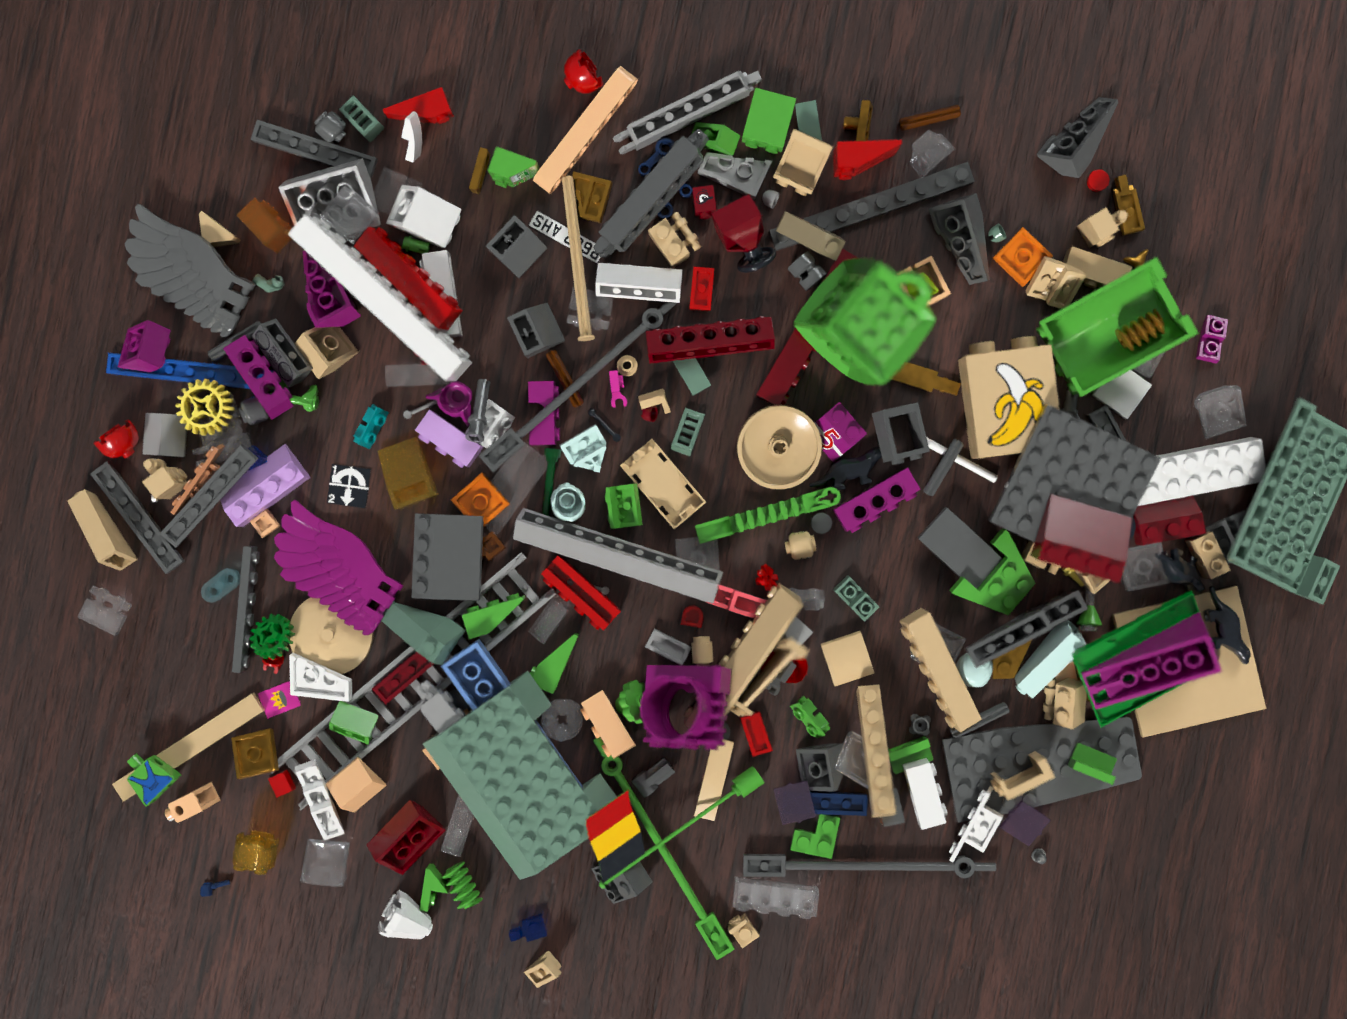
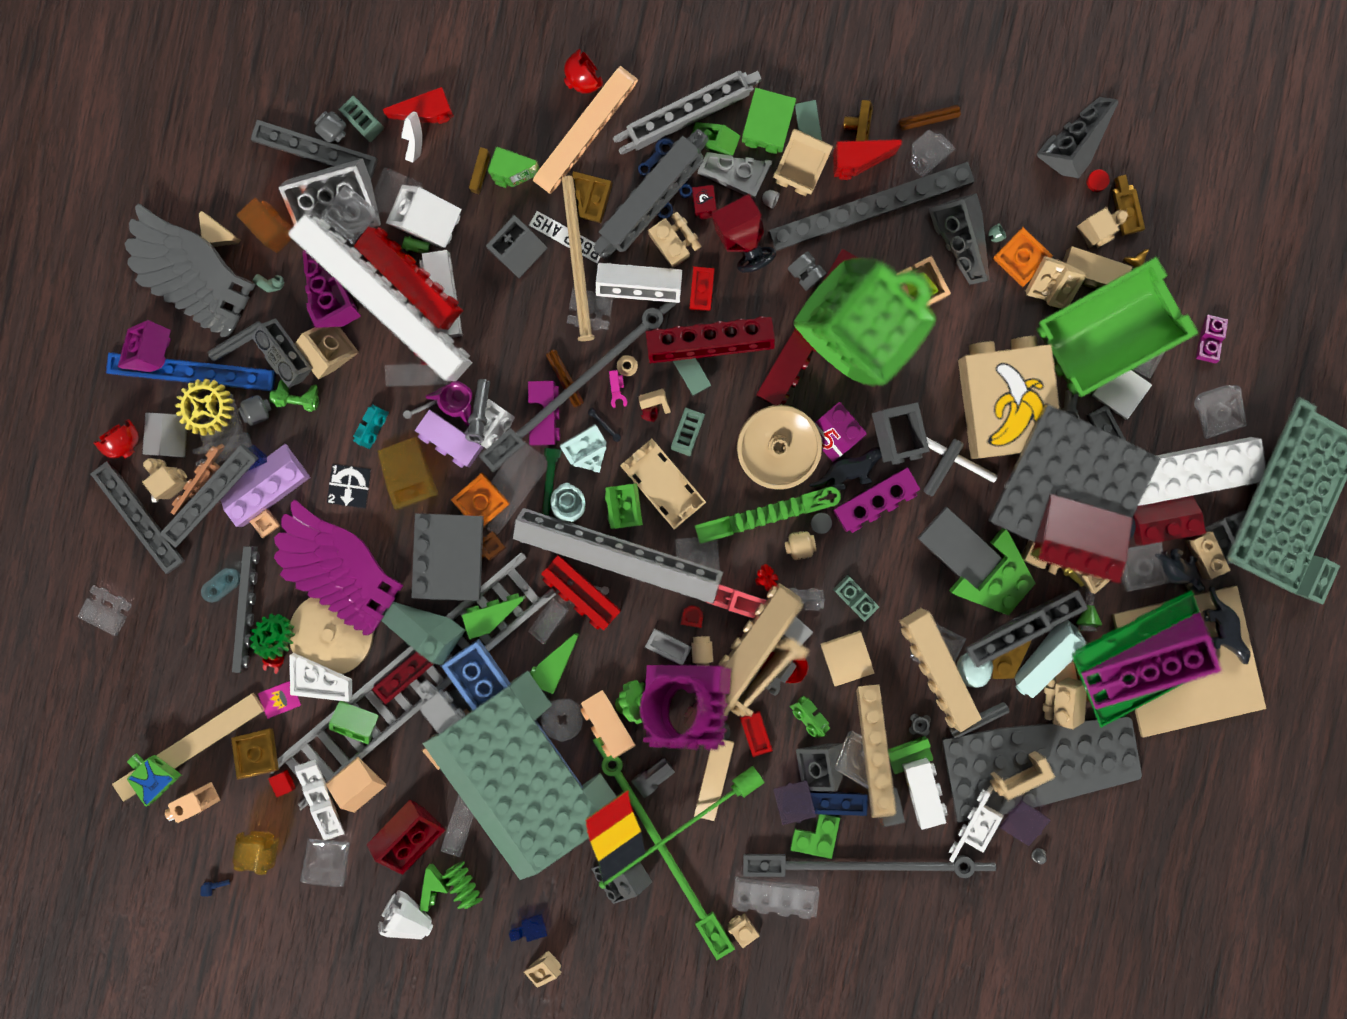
(100, 531): tan slope -> none
(239, 353): magenta brick -> none
(536, 329): dark grey slope -> none
(810, 235): dark tan slope -> none
(925, 379): pearl gold piece -> none
(1093, 763): bright green panel -> none
(1140, 330): pearl gold piece -> none

